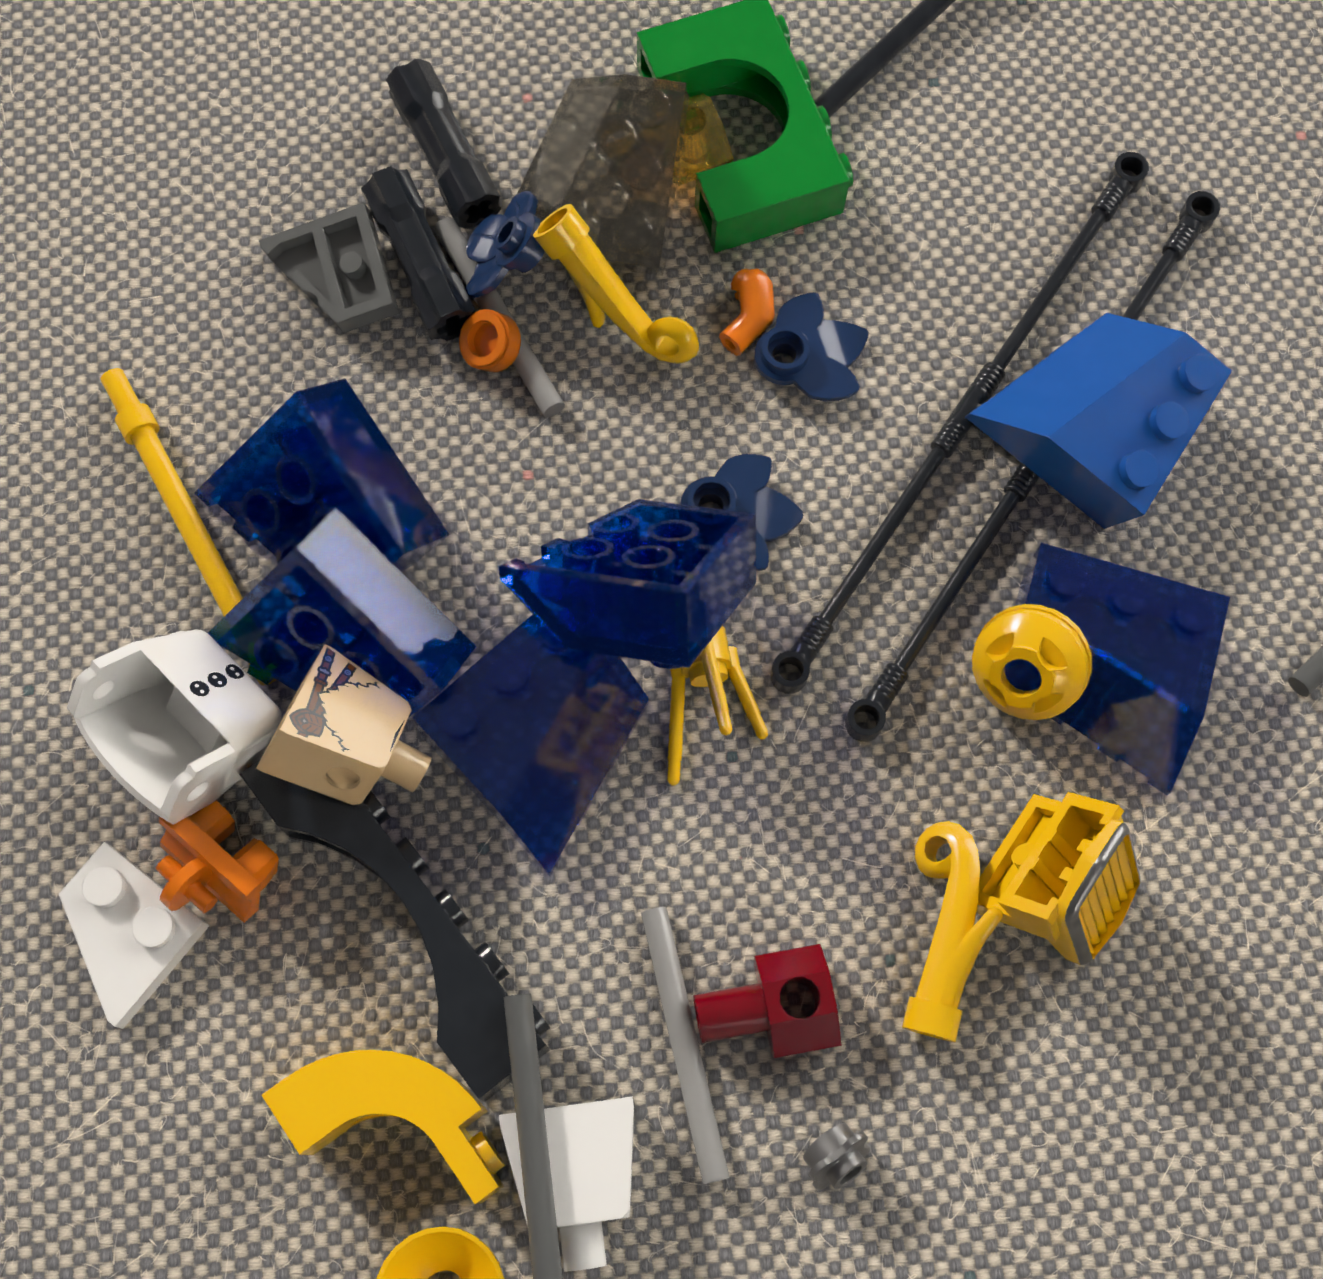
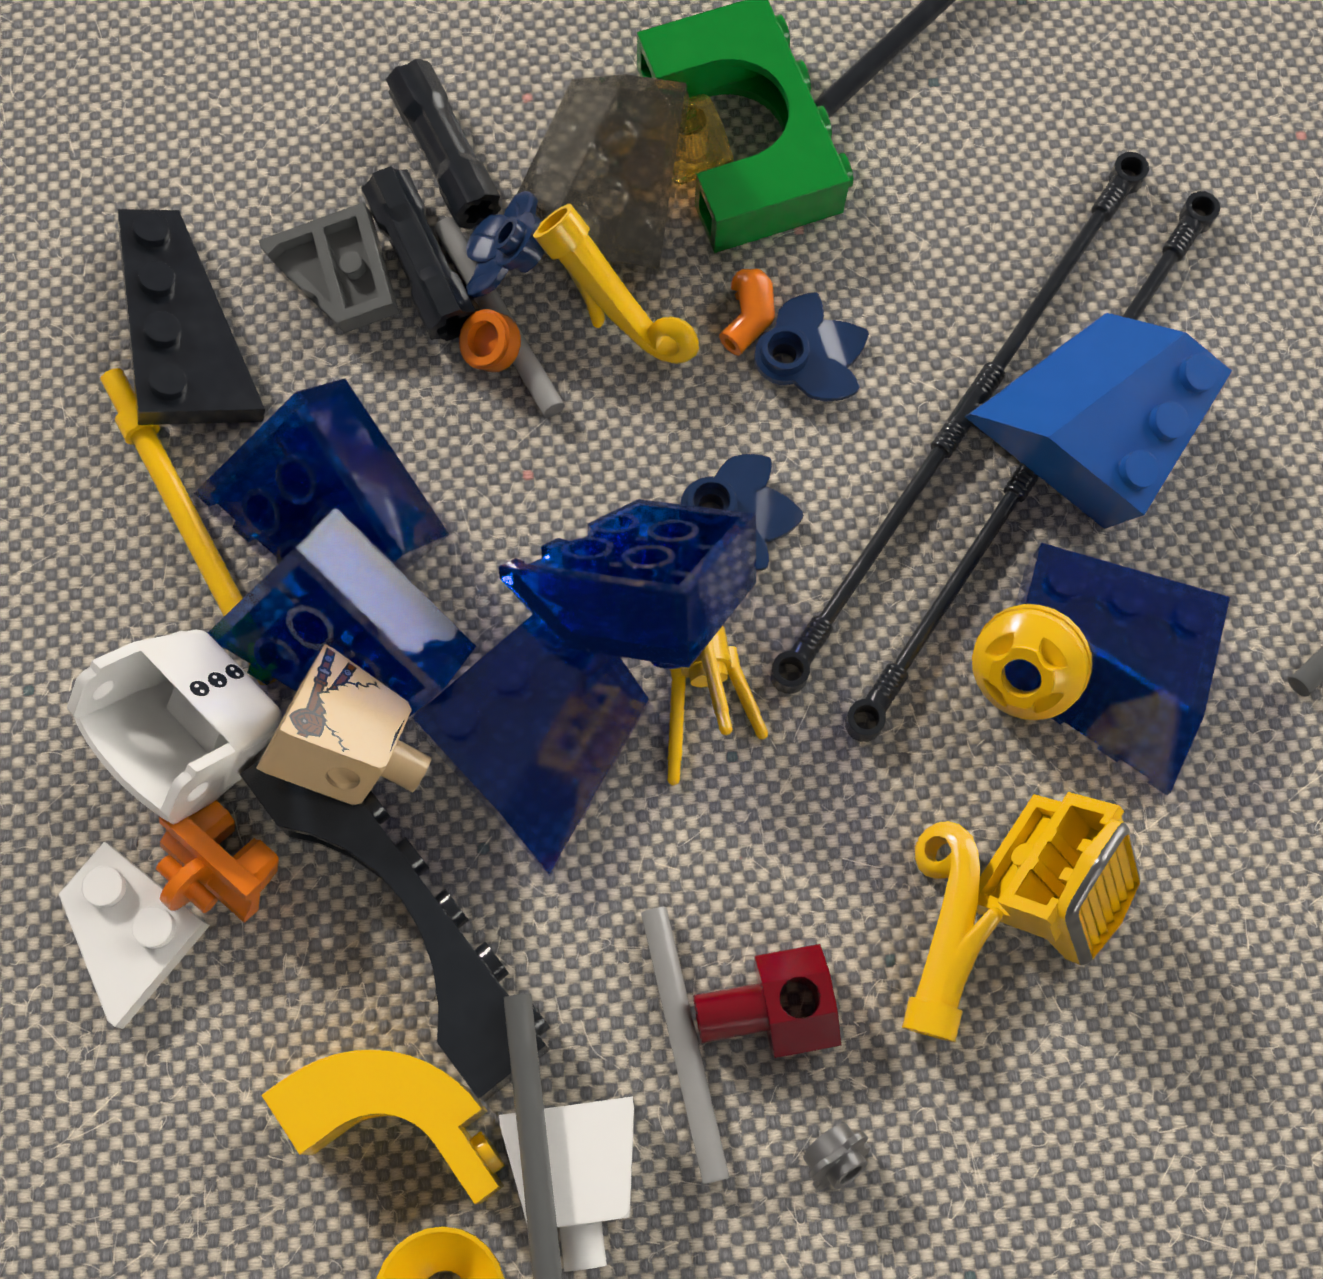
(178, 335): none -> black wing

